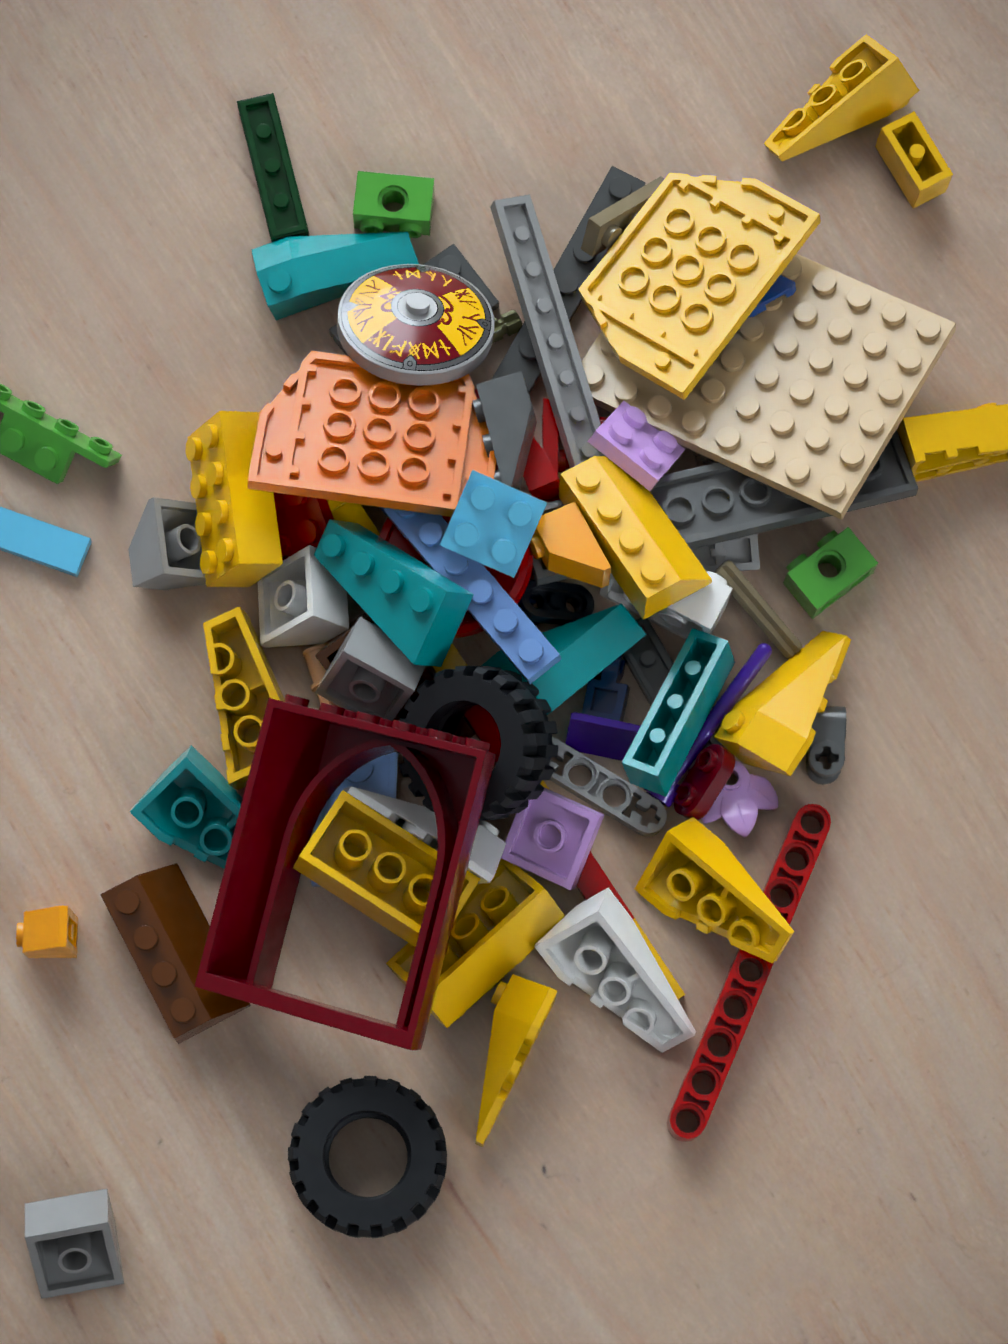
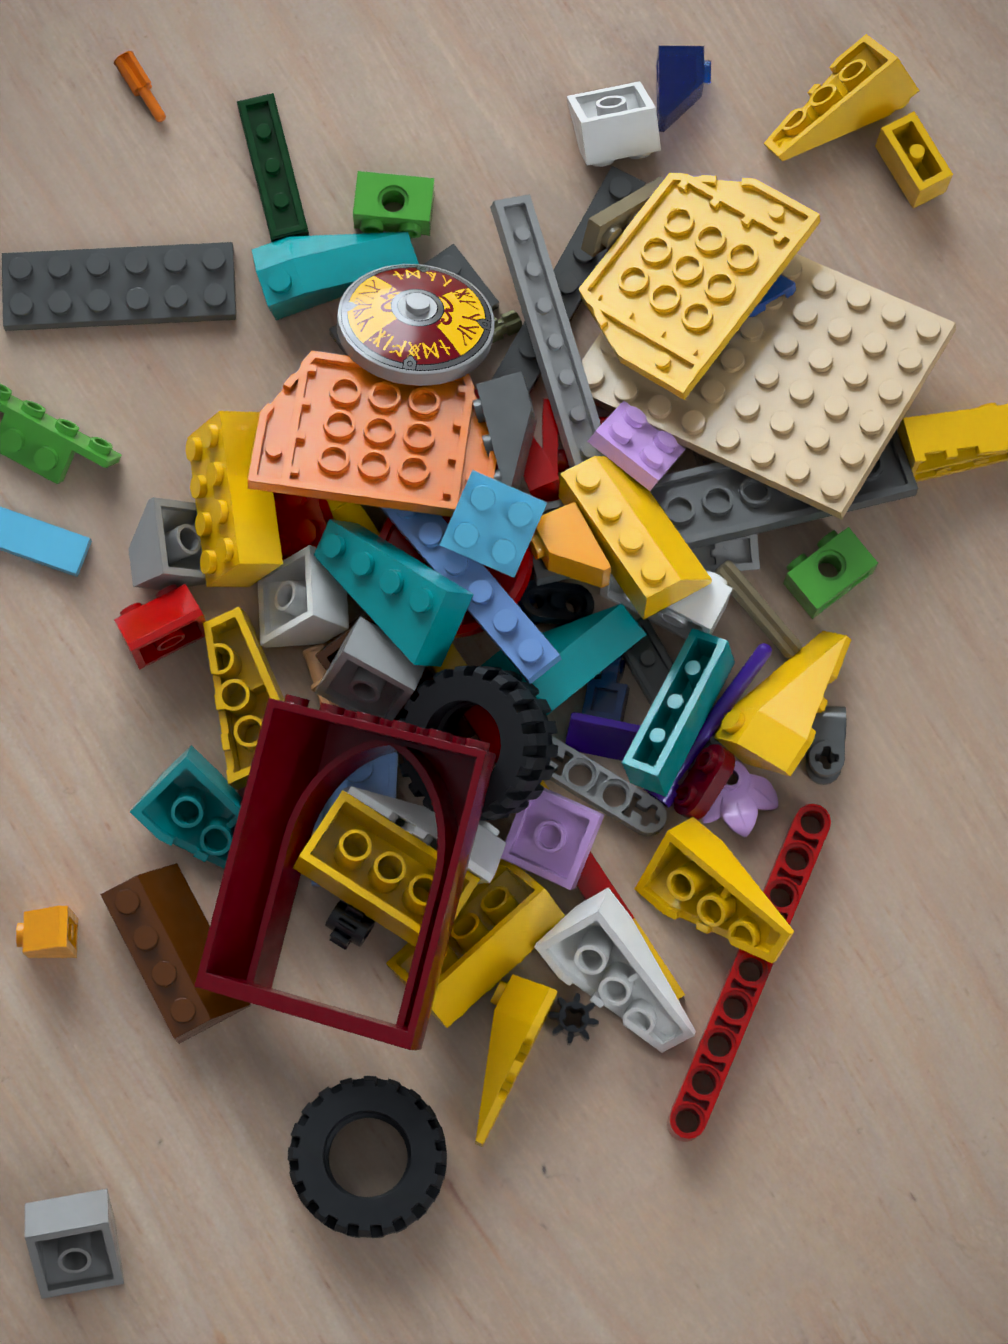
(118, 286): none -> dark grey plate
(139, 82): none -> orange axle
(161, 625): none -> red slope
(348, 925): none -> black gear
(574, 1007): none -> black gear
(614, 124): none -> white slope
(679, 81): none -> clear blue slope

